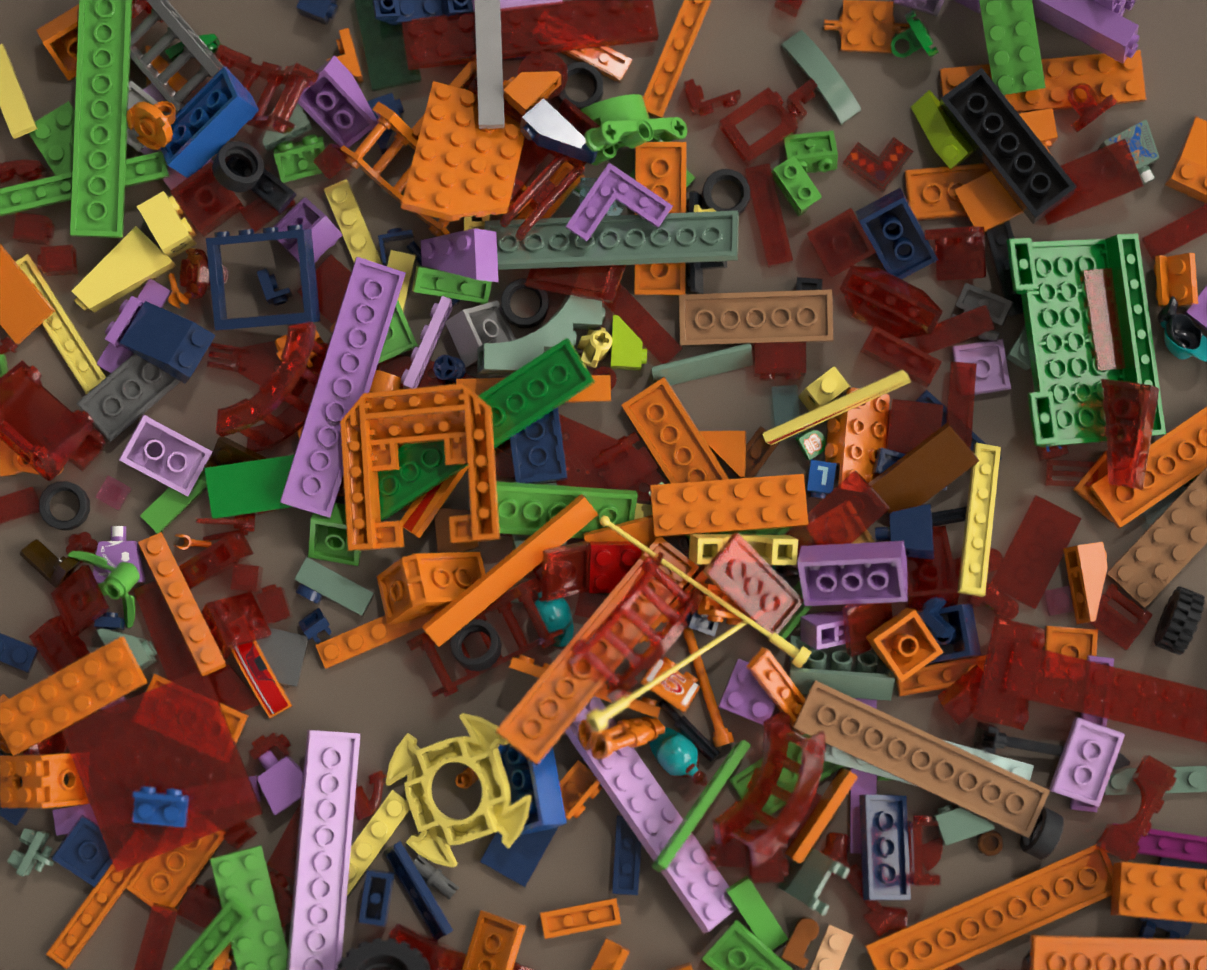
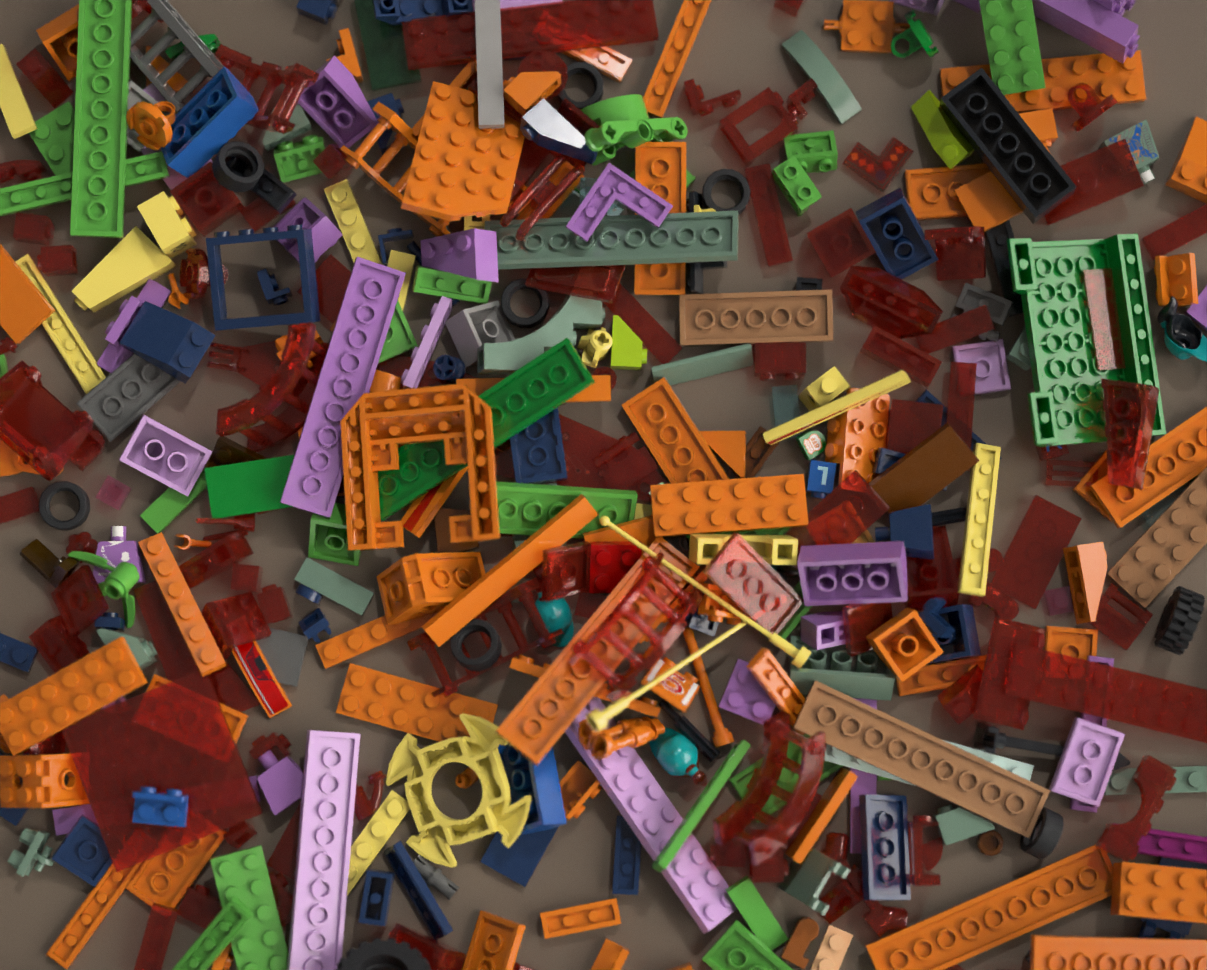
(44, 78): none -> clear red slope
(407, 704): none -> orange plate
(839, 899): none -> clear red slope

